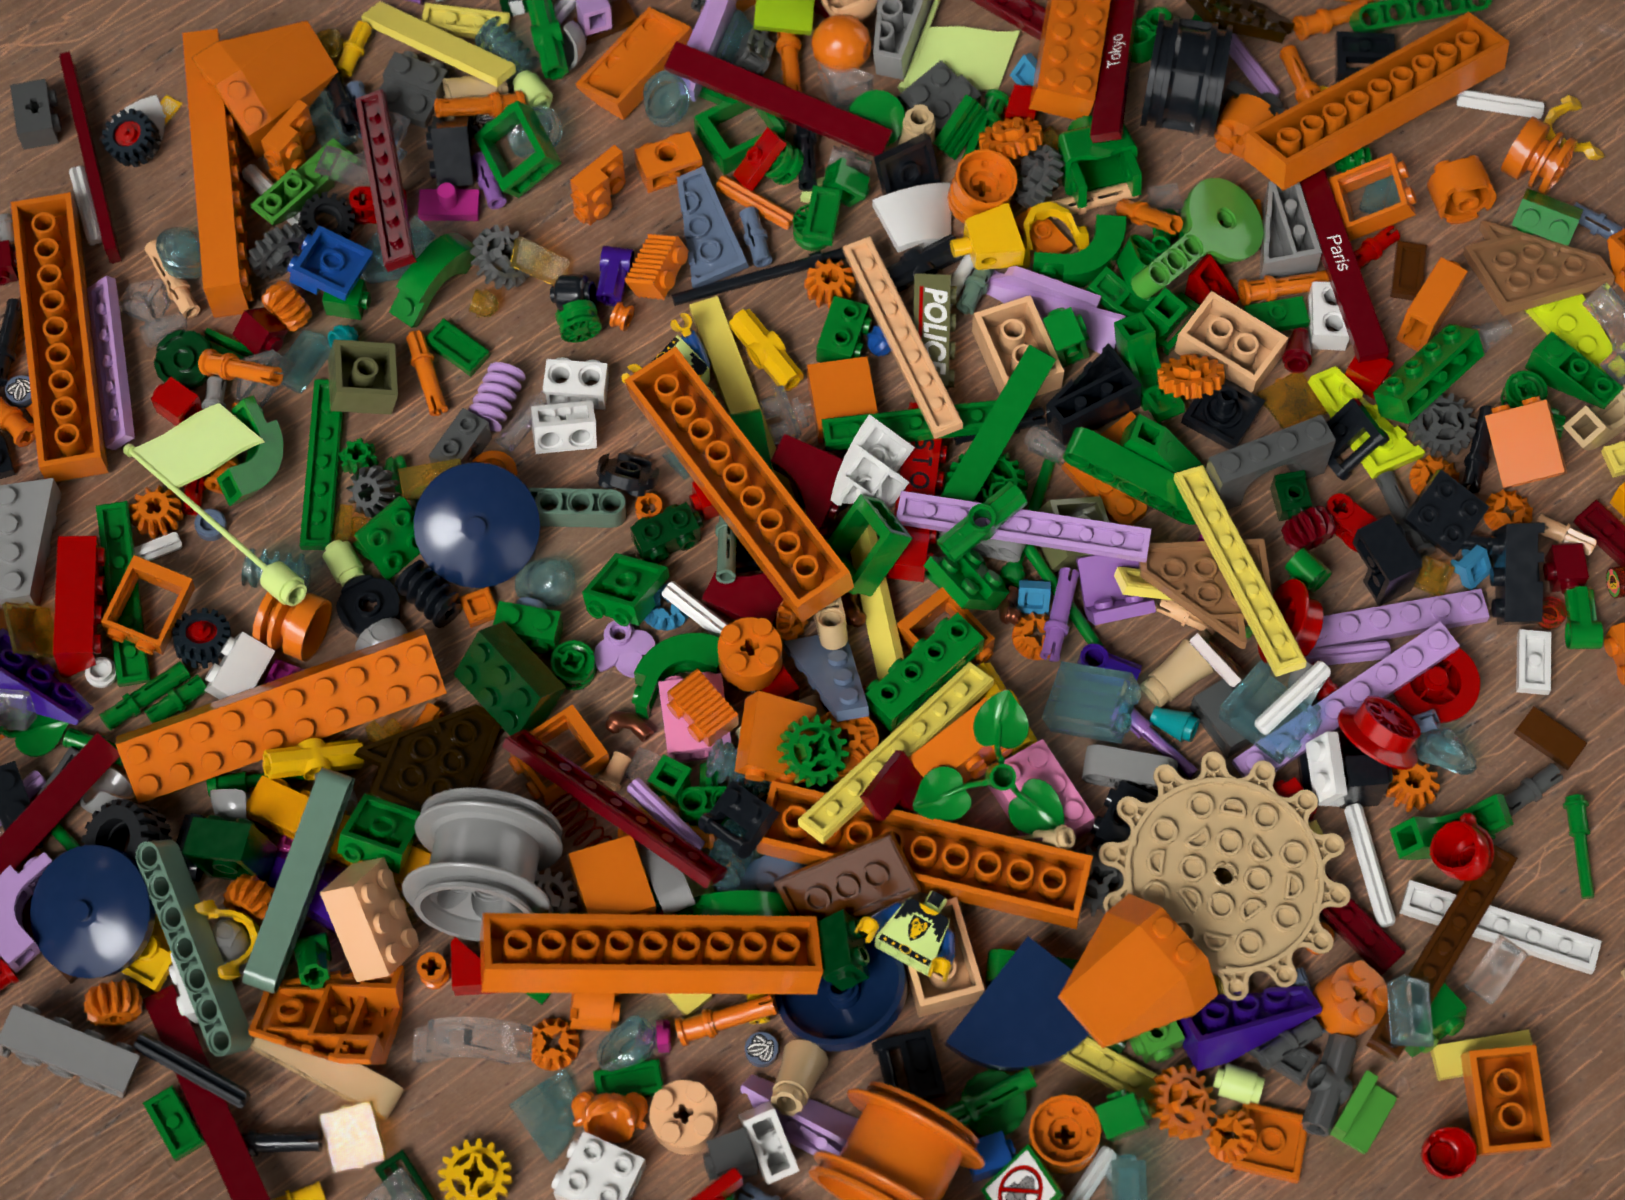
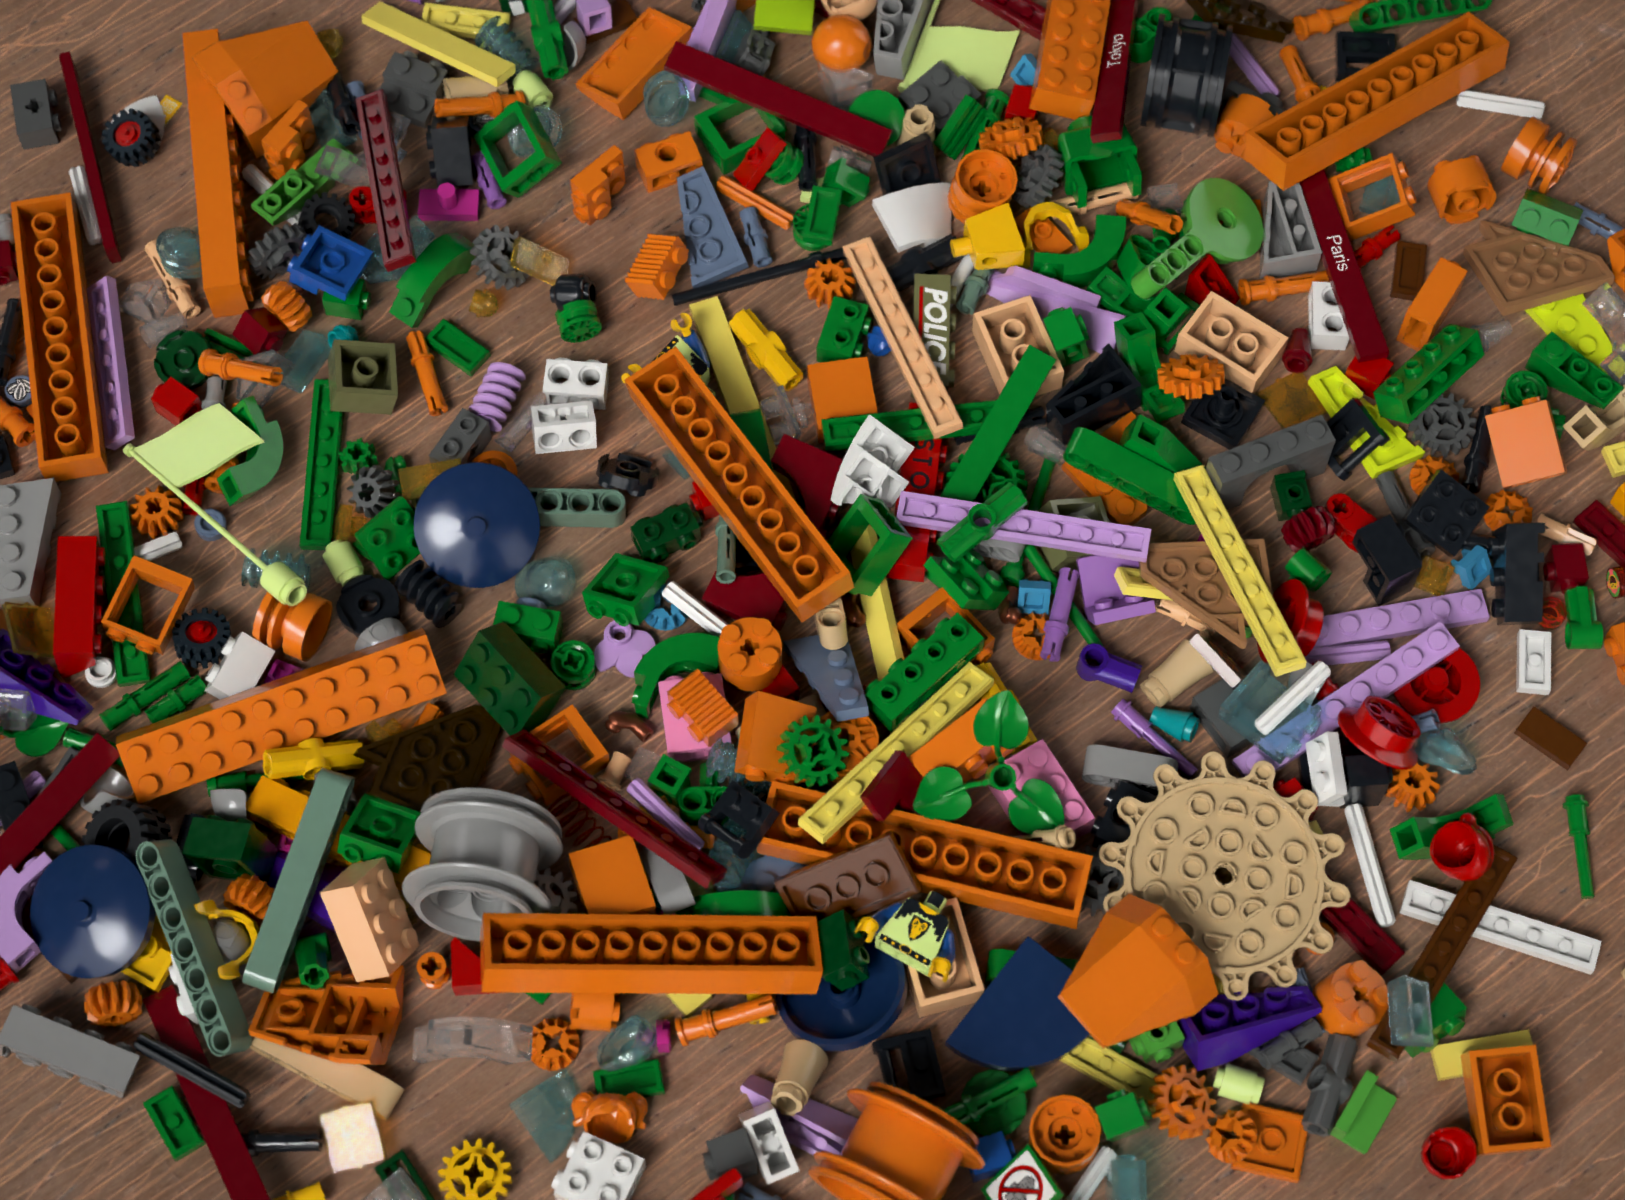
(353, 48): yellow axle -> none
(479, 606): orange tile -> none
(614, 266): dark purple piece -> none
(621, 316): orange bush -> none
(649, 498): orange bush -> none
(665, 1115): light nougat brick -> none
(761, 1049): tile -> none
(788, 48): orange pin -> none
(788, 623): orange gear -> none
(1091, 702): clear light blue brick -> none
(1281, 314): green plate -> none
(1496, 969): clear slope -> none
(1533, 788): dark grey pin -> none
(1571, 103): yellow helmet -> none

